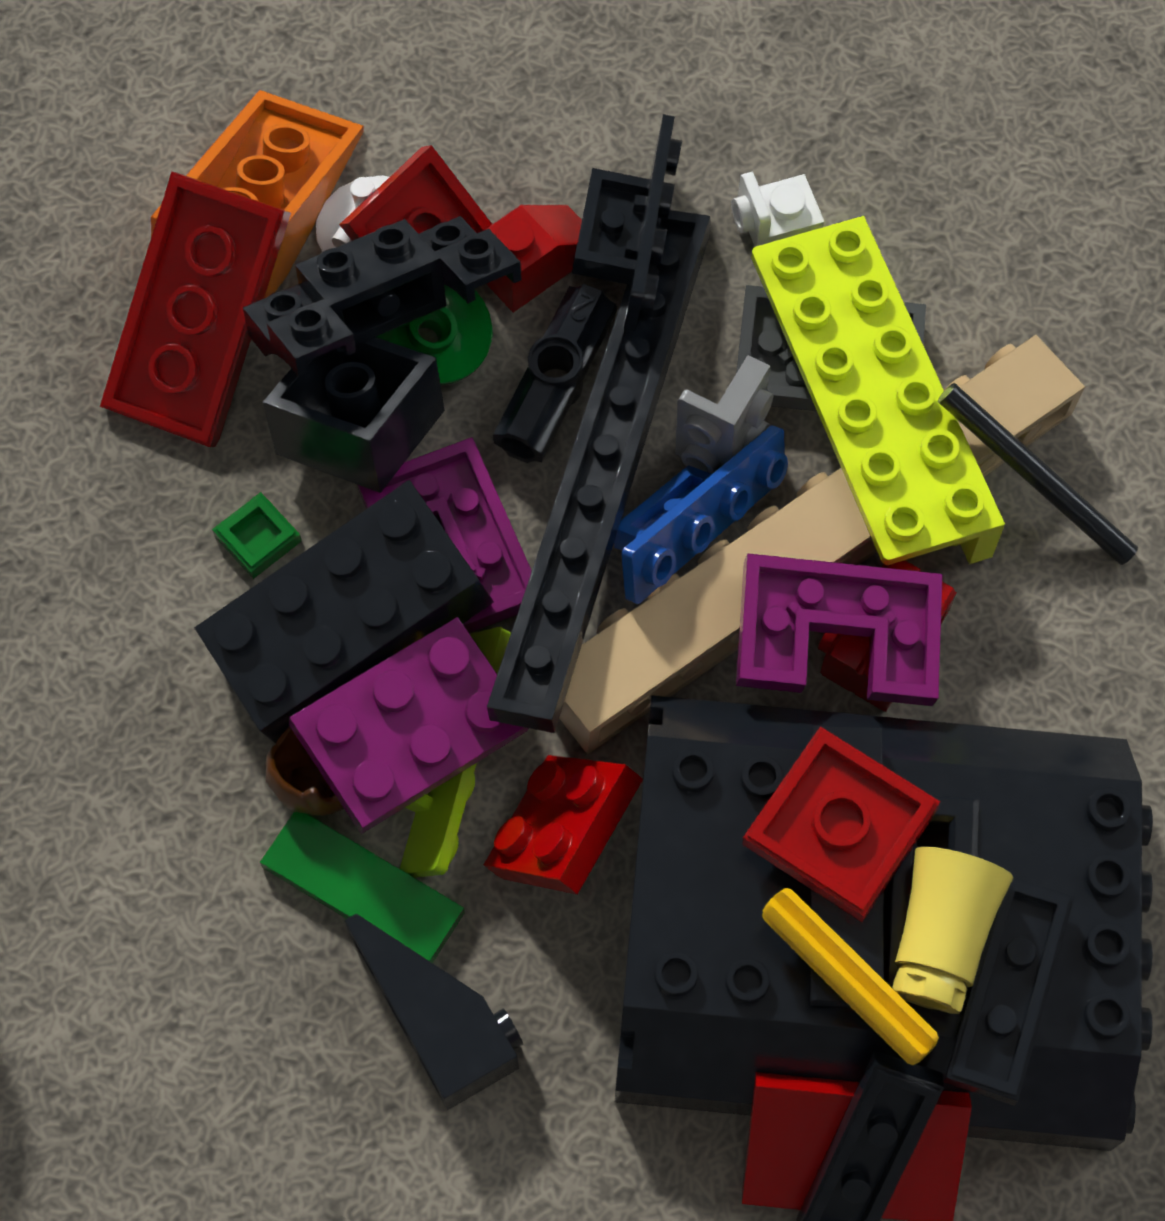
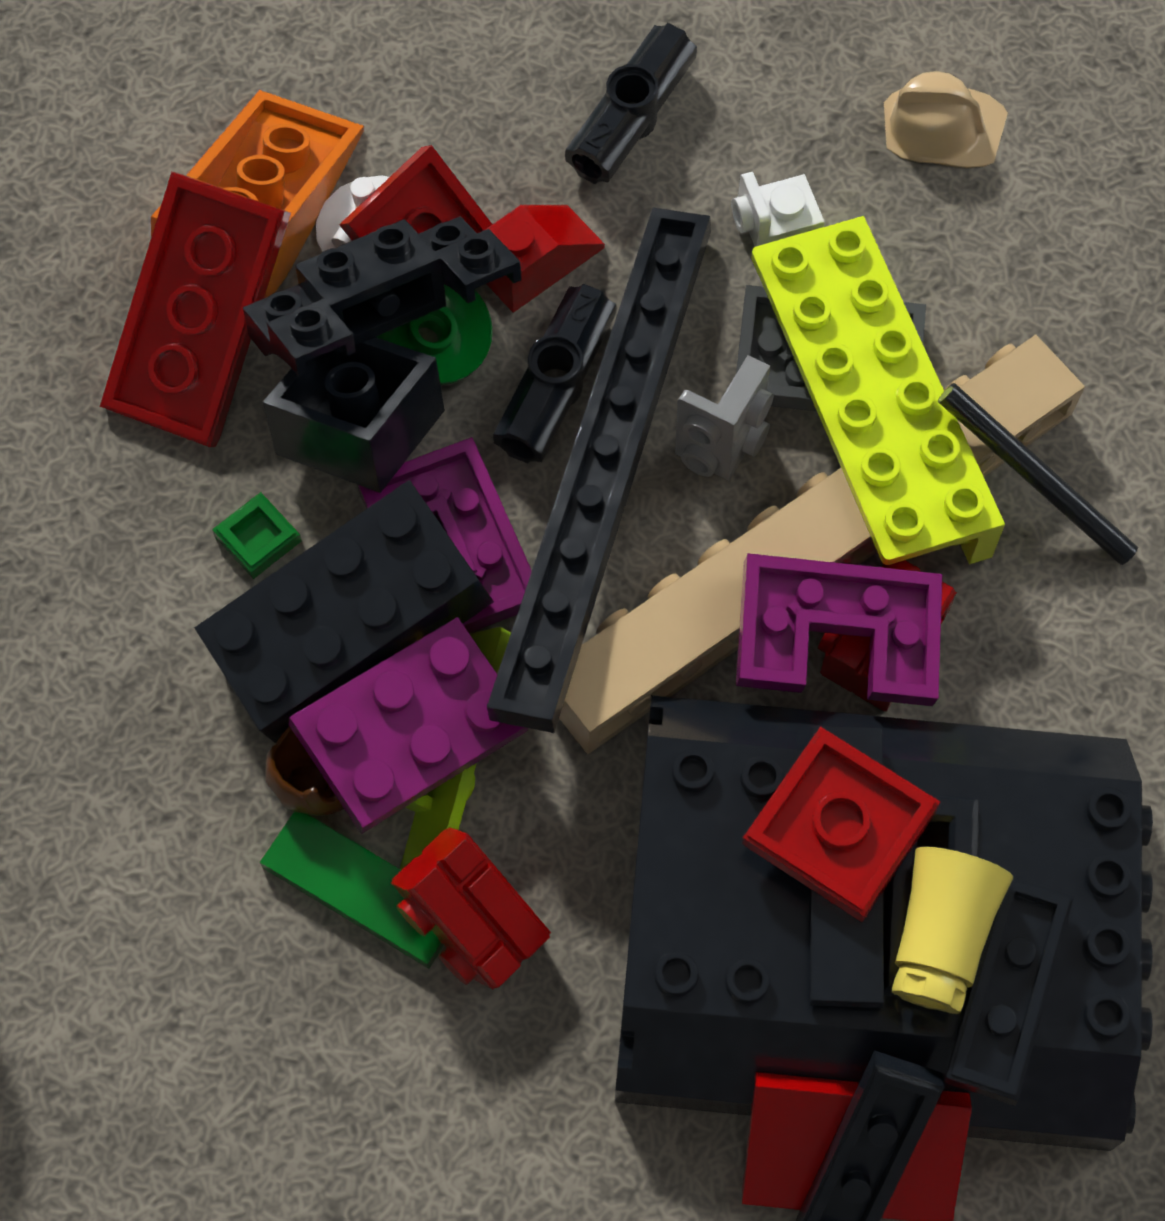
(442, 1018): black slope -> none
(469, 909): none -> red brick
(562, 822): red plate -> none
(617, 125): none -> black piece
(620, 225): black bracket -> none
(694, 511): blue bracket -> none
(850, 976): yellow axle -> none
(943, 122): none -> tan piece

